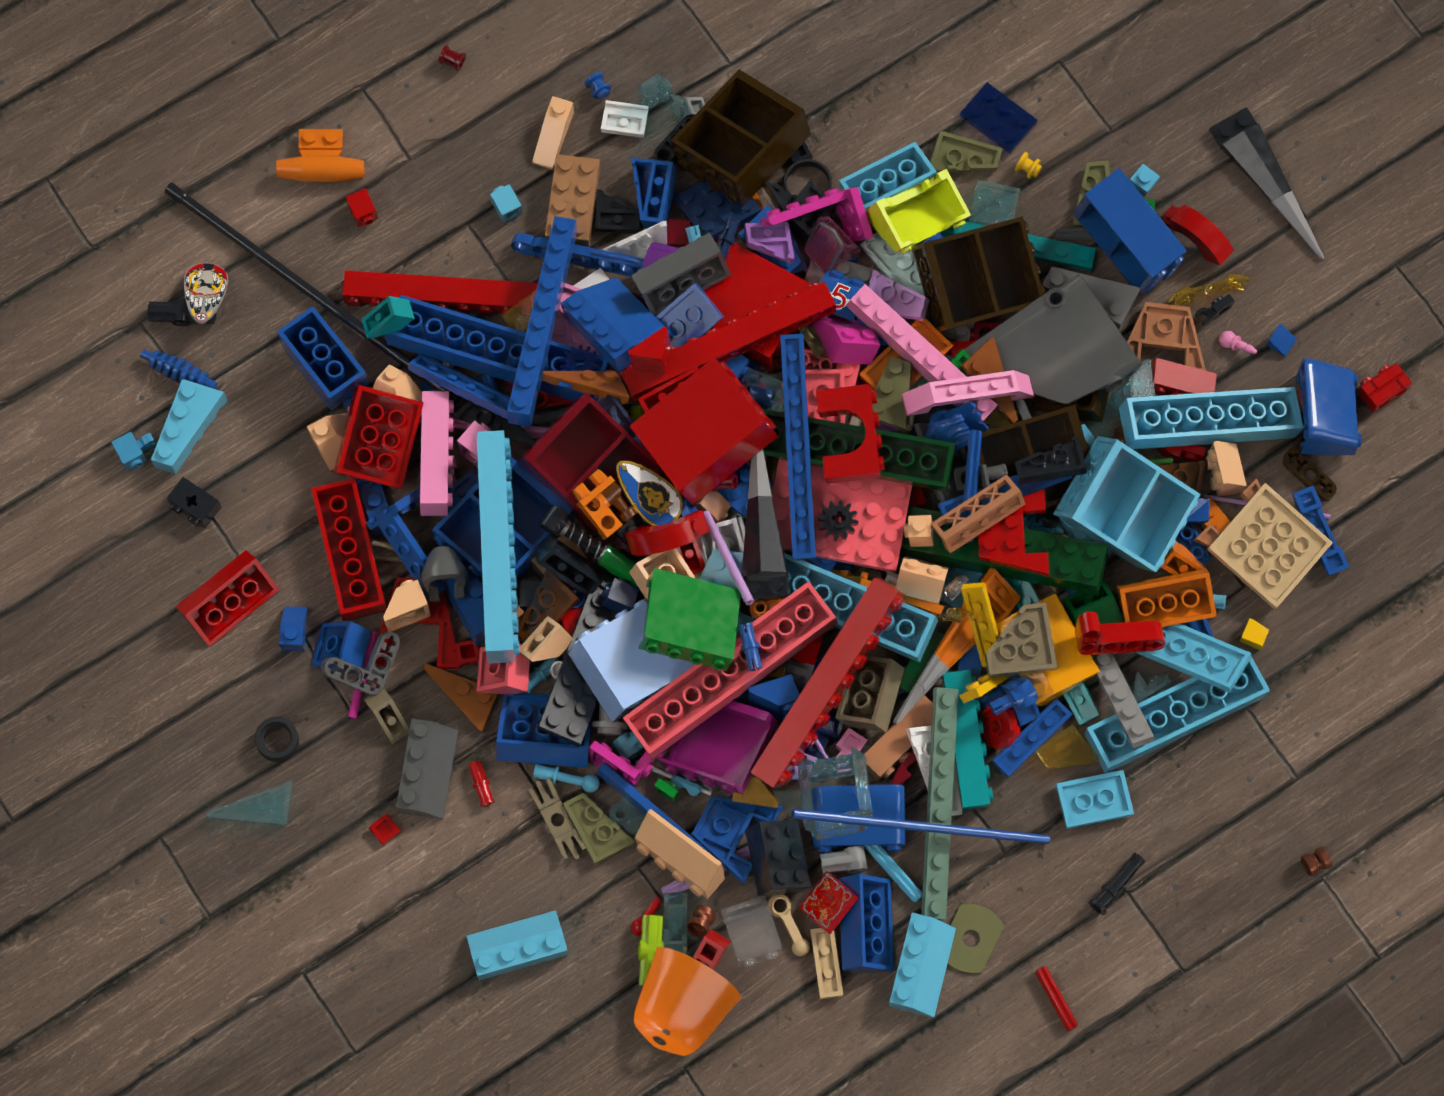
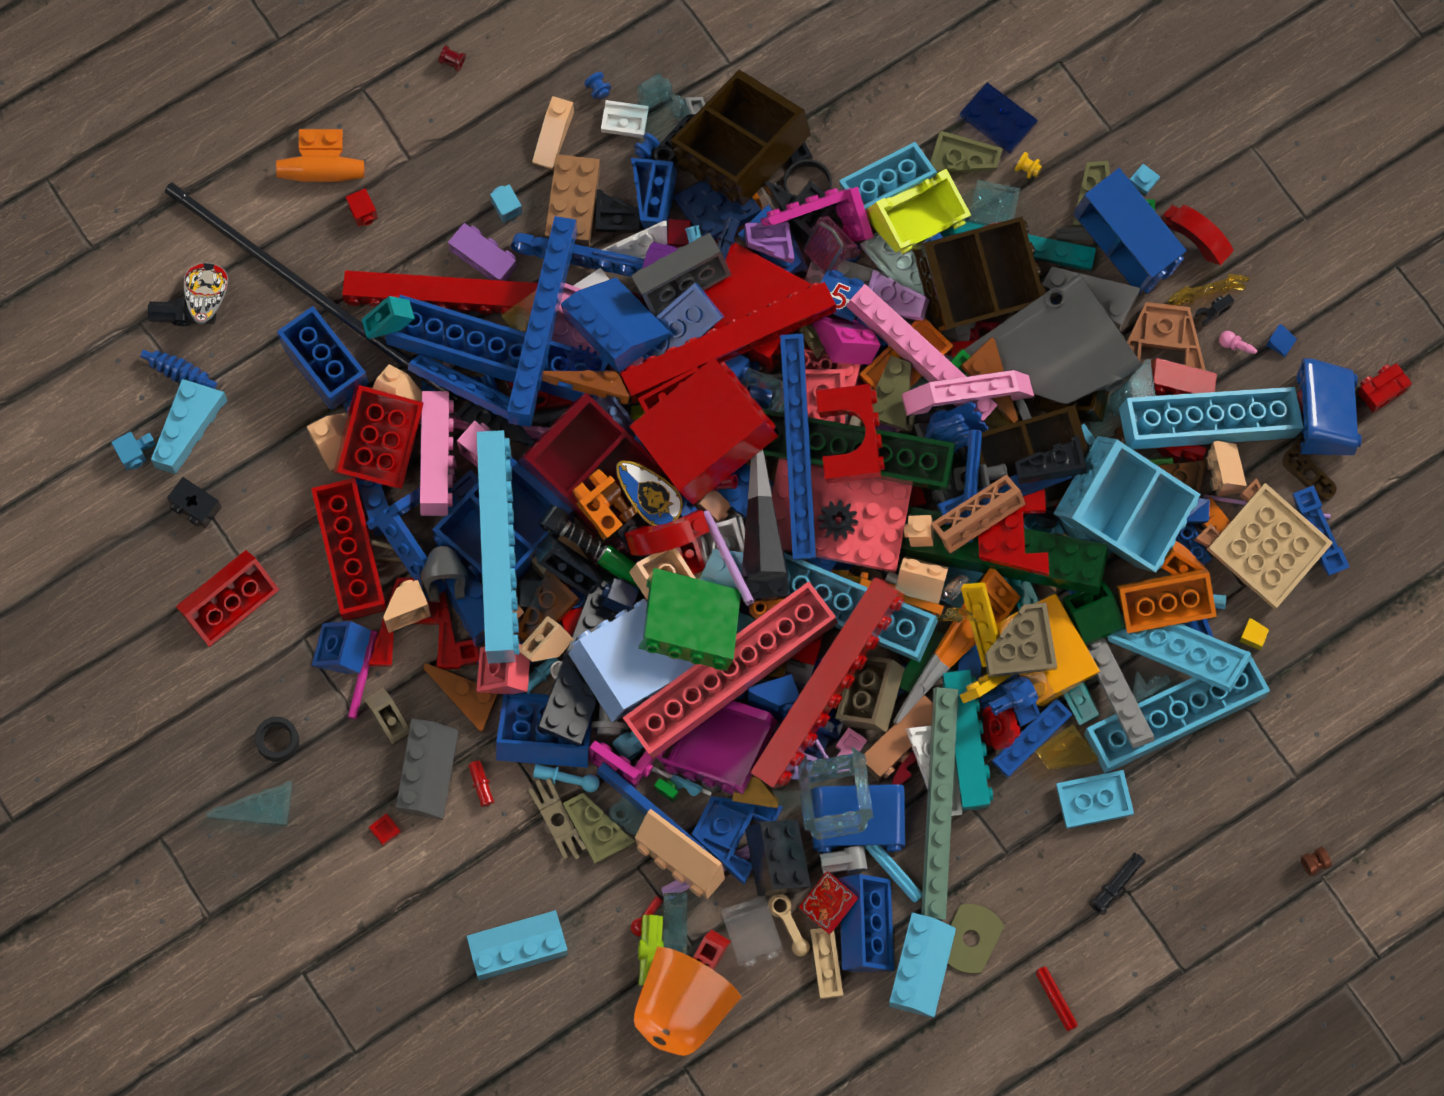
(293, 629): blue slope -> none
(371, 672): dark grey beam -> none
(482, 253): none -> medium lavender brick
(644, 150): none -> blue wheel
(652, 353): red slope -> none
(701, 921): copper wheel -> none
(750, 647): blue pin -> none
(919, 826): blue piece -> none
(1114, 638): red beam -> none
(1249, 149): black plate -> none

